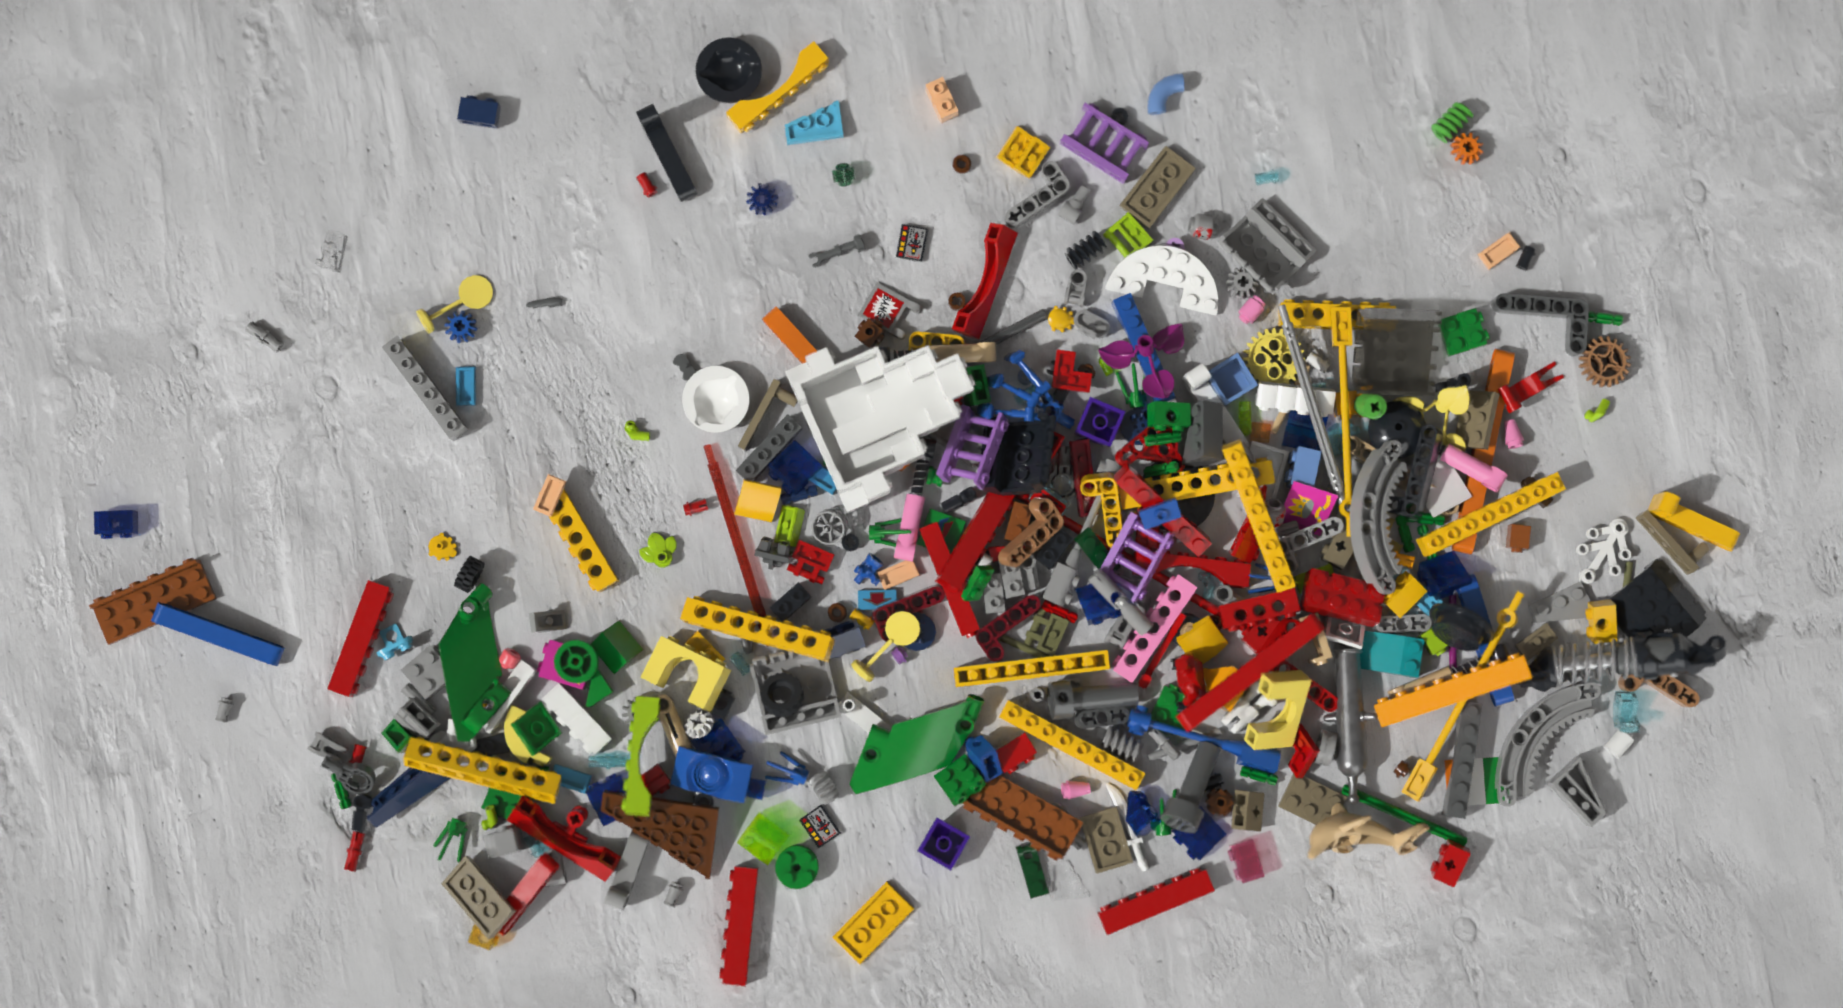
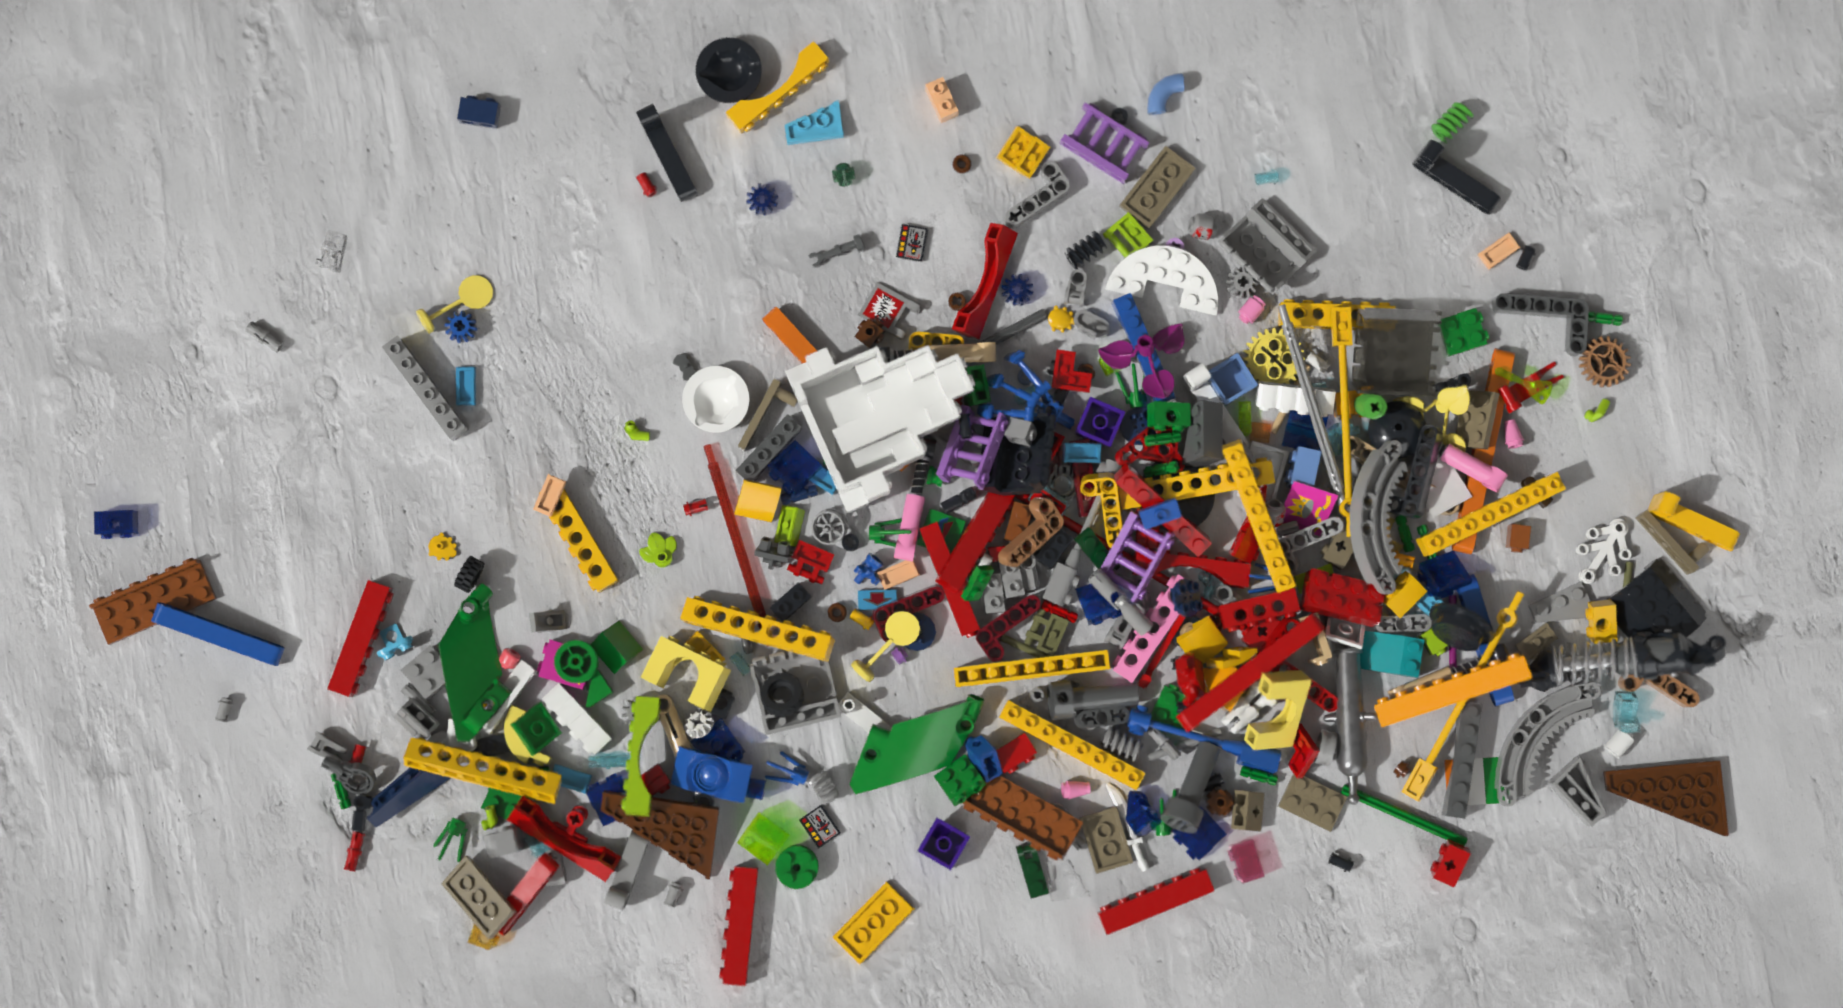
(397, 736): green slope -> none
(550, 302): dark grey piece -> none
(847, 638): brick -> none
(965, 426): none -> black pin
(1012, 285): none -> clear blue gear
(1020, 432): none -> light grey brick
(1073, 208): light grey pin -> none
(1082, 452): none -> dark azure tile
(1186, 597): none -> dark blue plate
(1231, 657): none -> yellow slope
(1341, 862): none -> black pin
(1349, 829): tan animal -> none
(1428, 519): green axle -> none
(1454, 179): none -> black beam
(1461, 152): orange gear -> none
(1530, 386): none -> clear neon green piece
(1680, 790): none -> reddish brown wing

